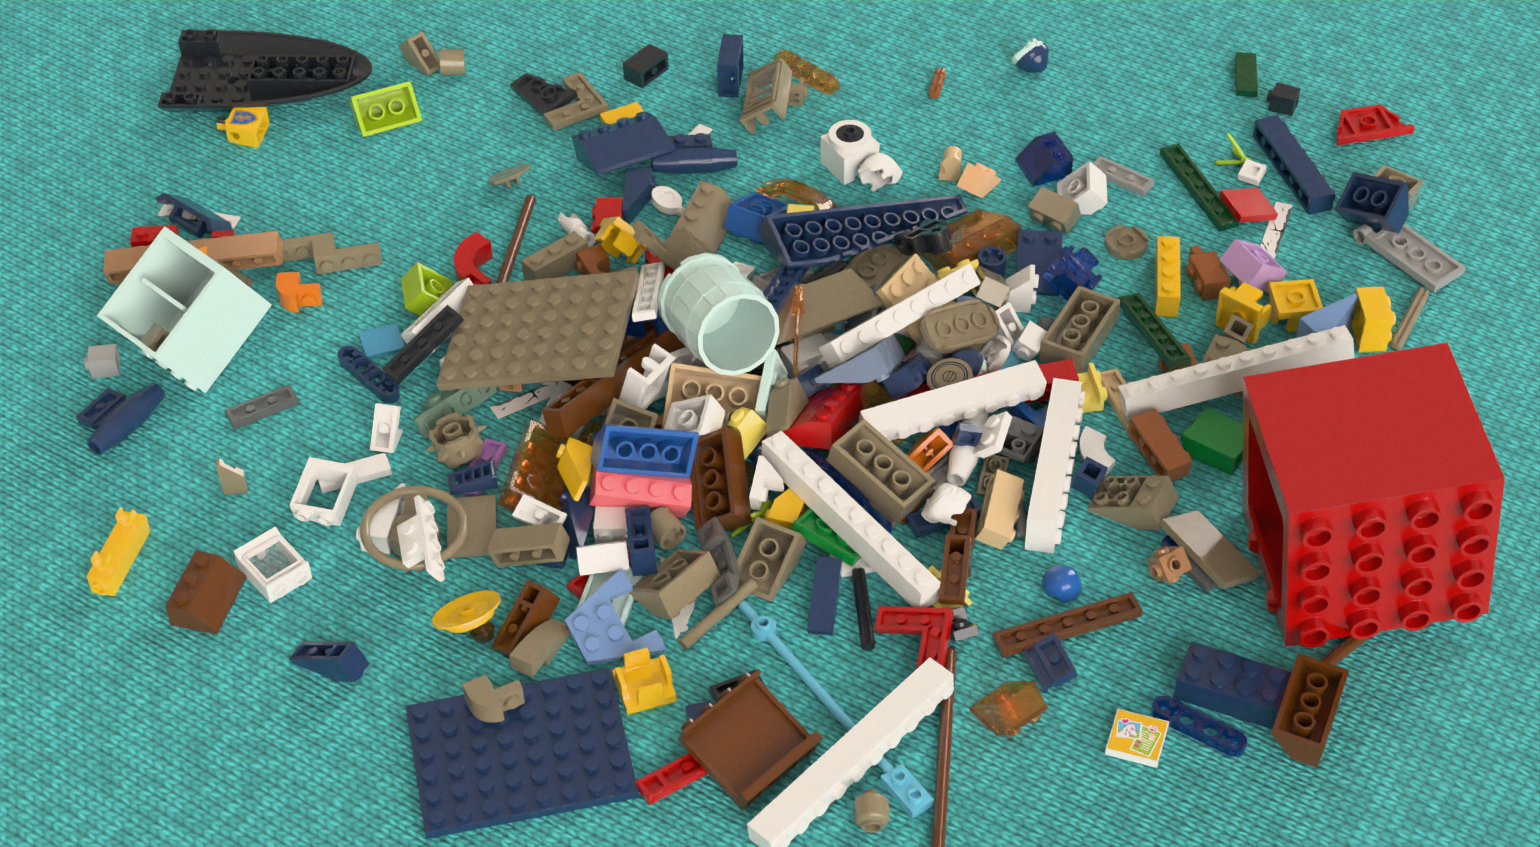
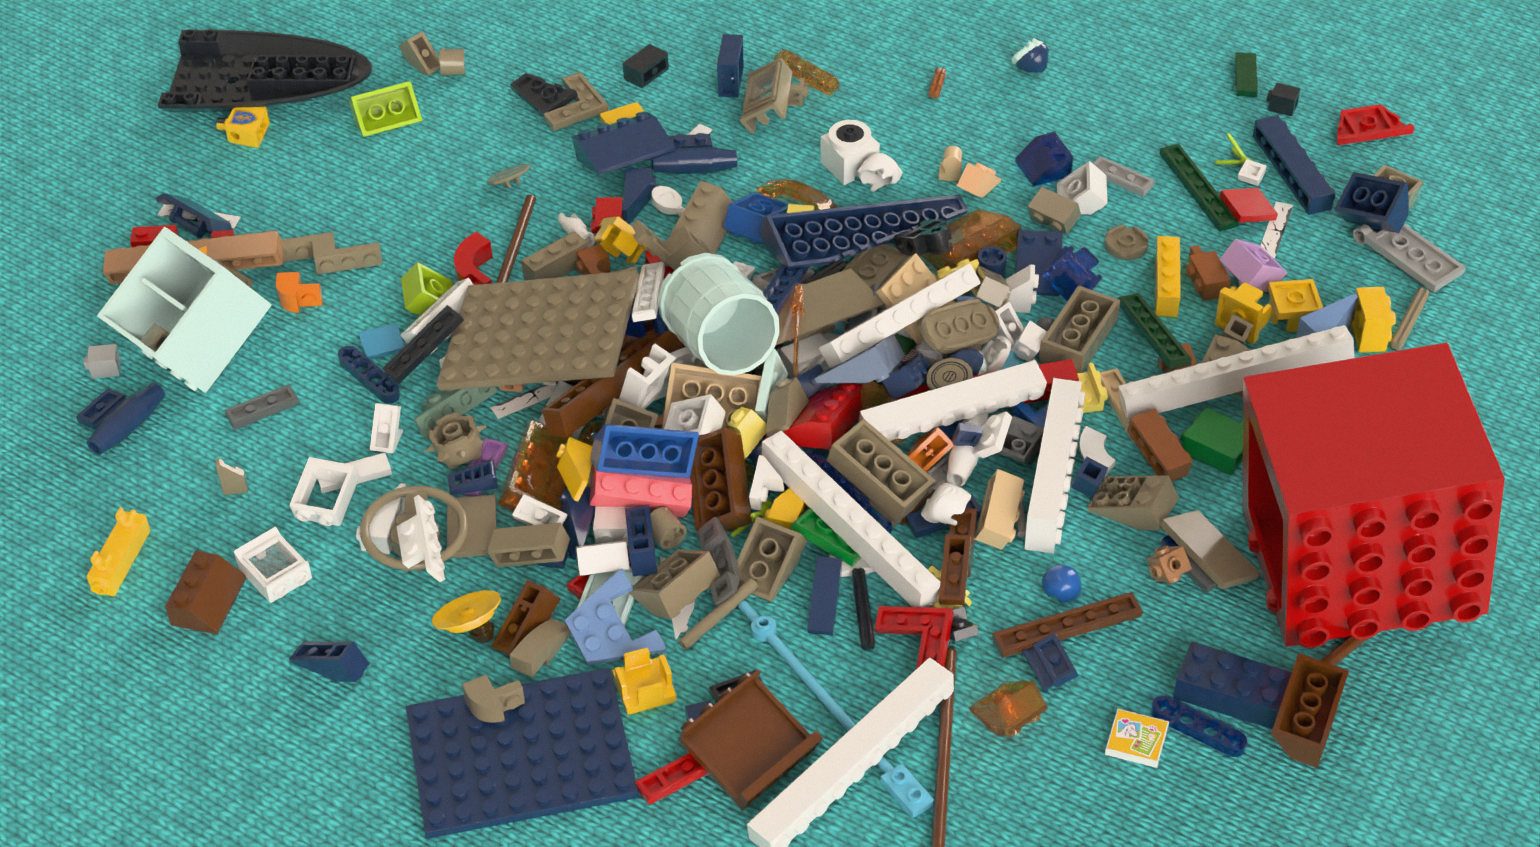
(871, 811): dark tan head -> none
(990, 466): dark tan slope -> none

